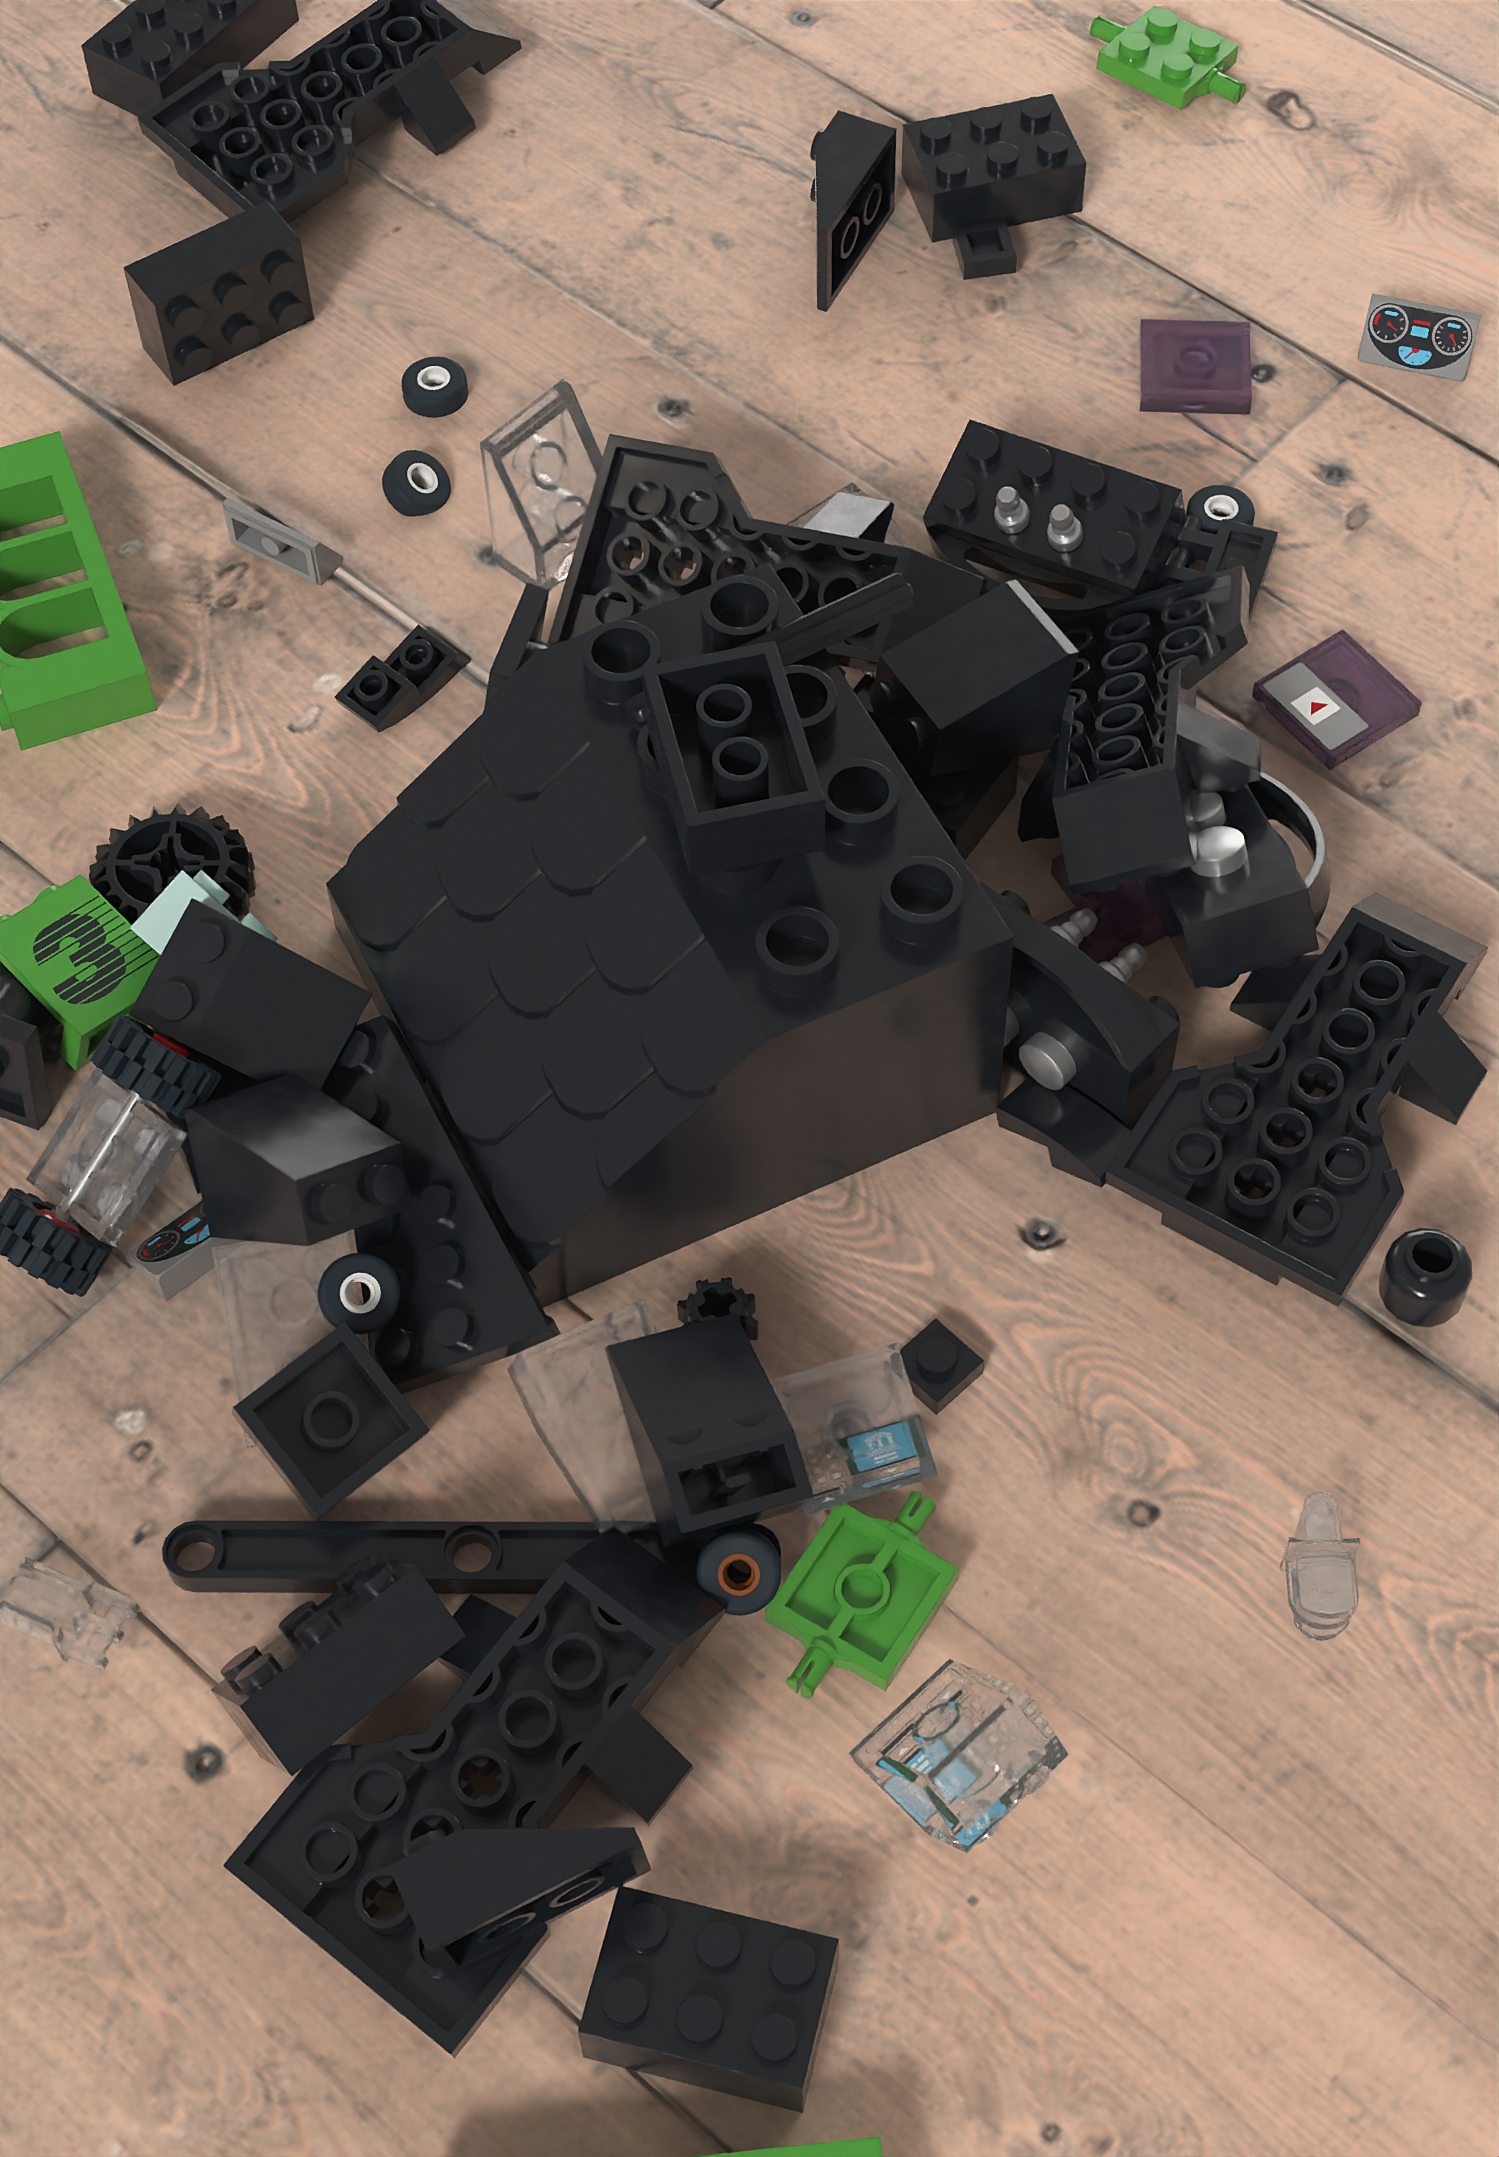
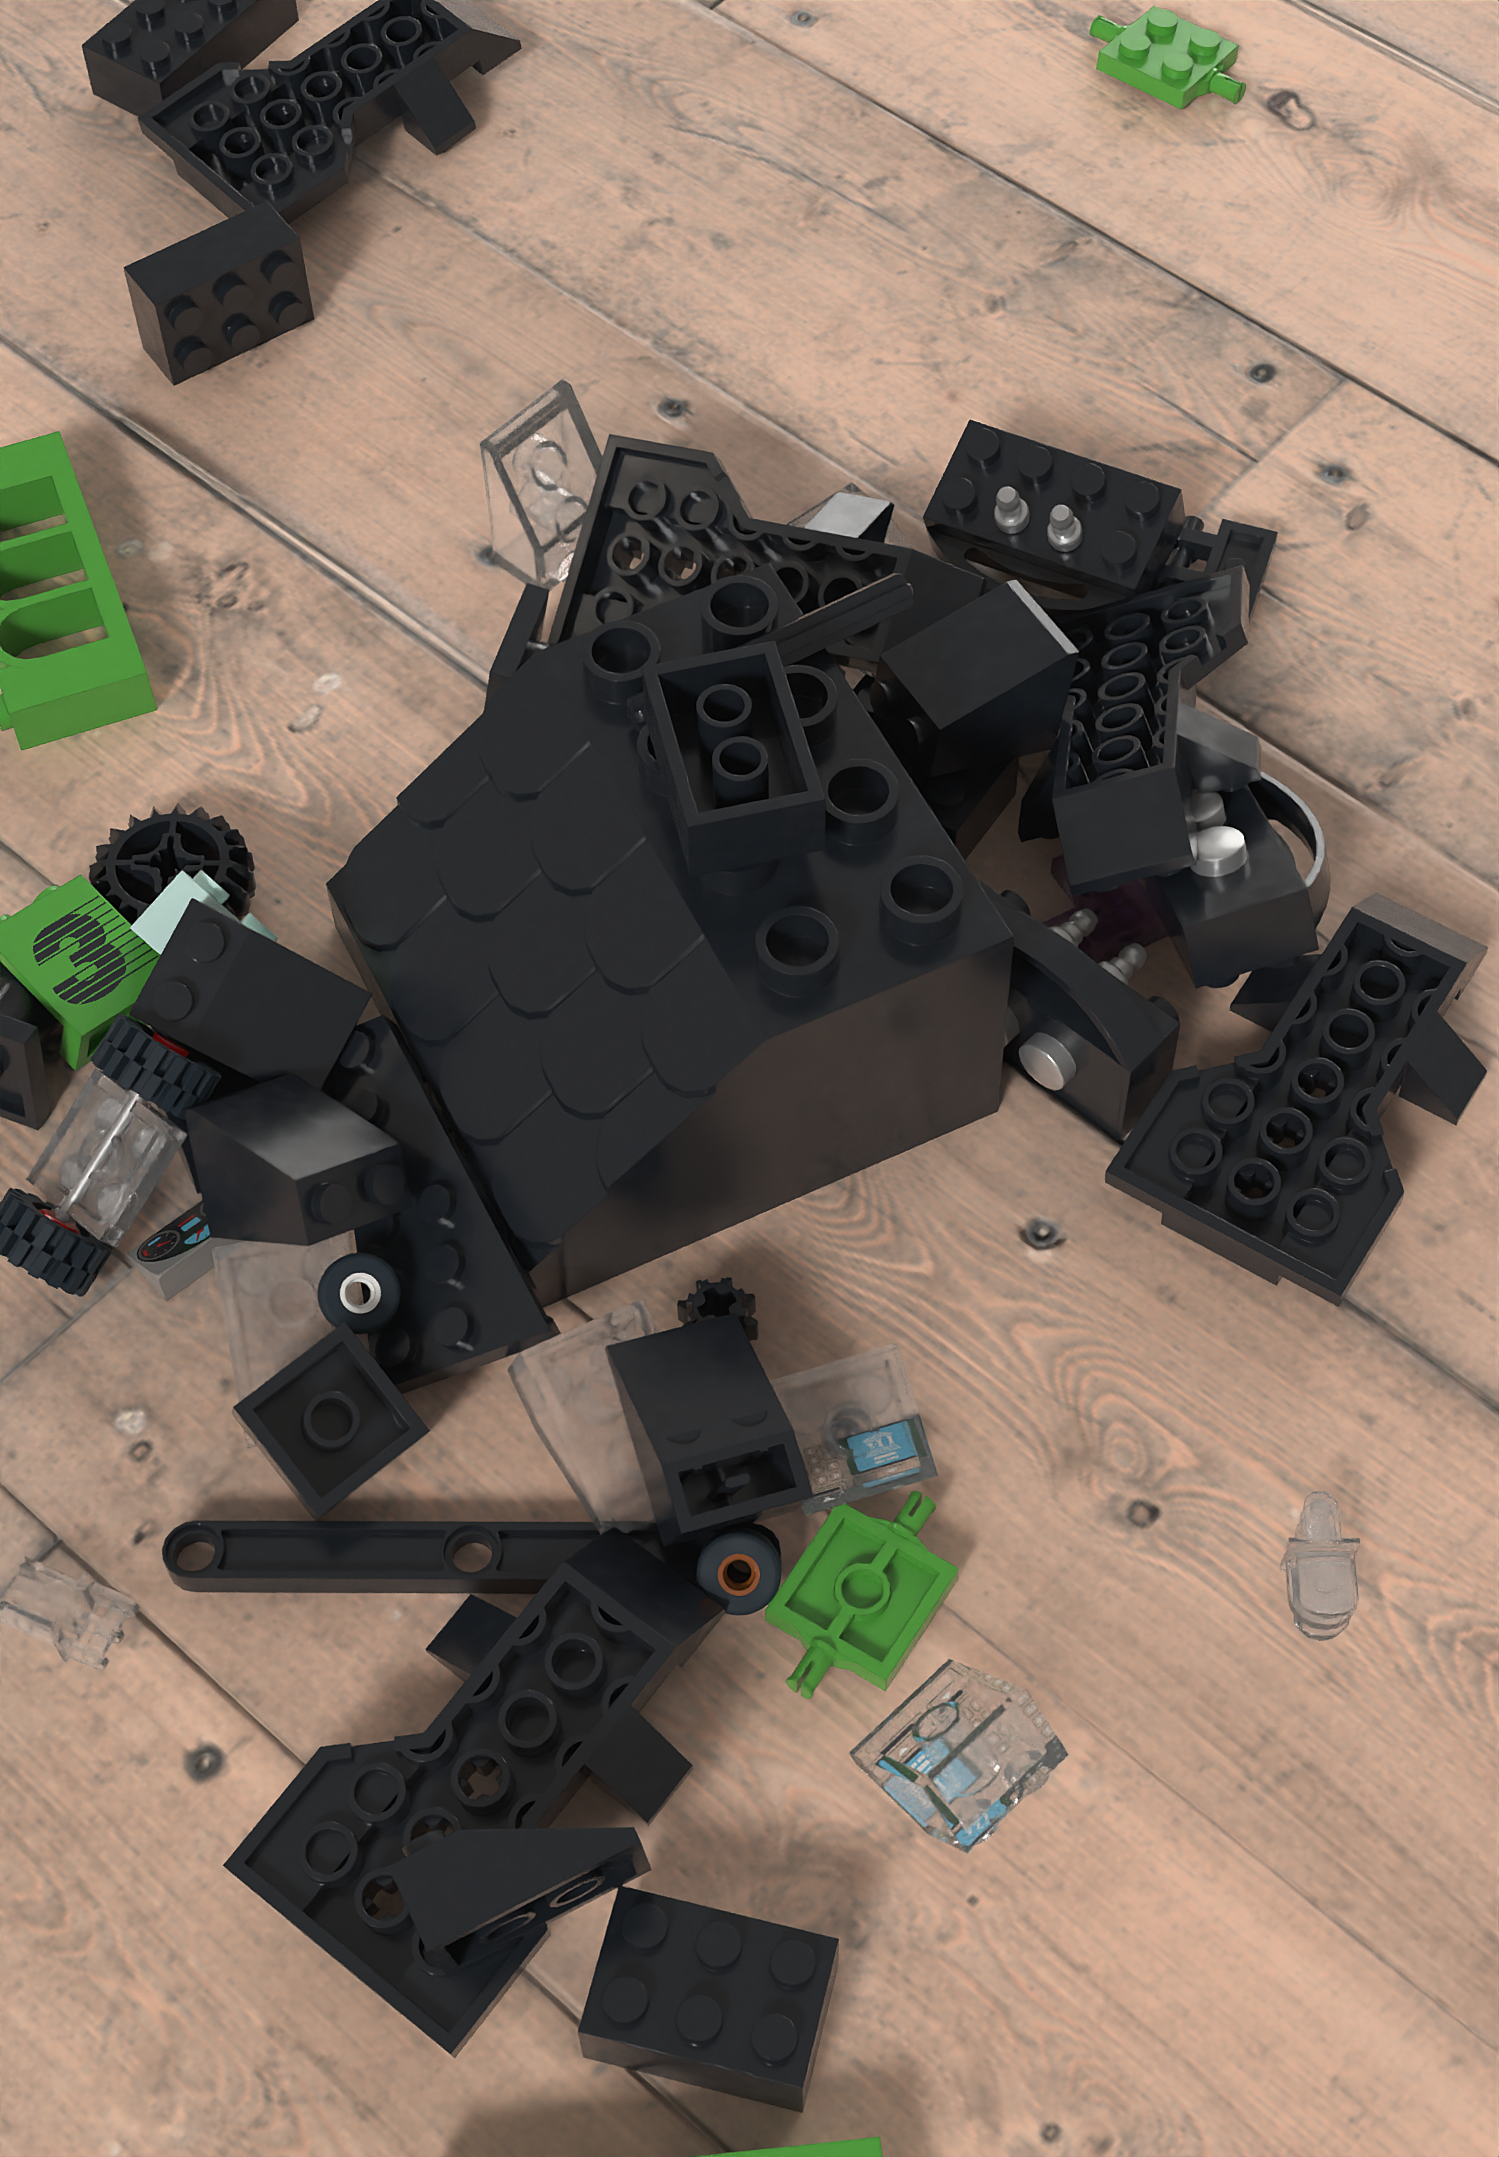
(280, 544): light grey slope -> none
(336, 1661): black brick -> none
(402, 683): black slope -> none
(422, 469): black wheel -> none
(437, 400): black wheel -> none
(850, 195): black slope -> none
(939, 1366): black plate -> none
(984, 249): black plate -> none
(993, 166): black brick -> none
(1076, 1131): black slope -> none
(1195, 367): clear purple tile -> none
(1220, 500): black wheel -> none
(1336, 699): clear purple tile -> none
(1418, 337): slope -> none
(1425, 1277): black head -> none

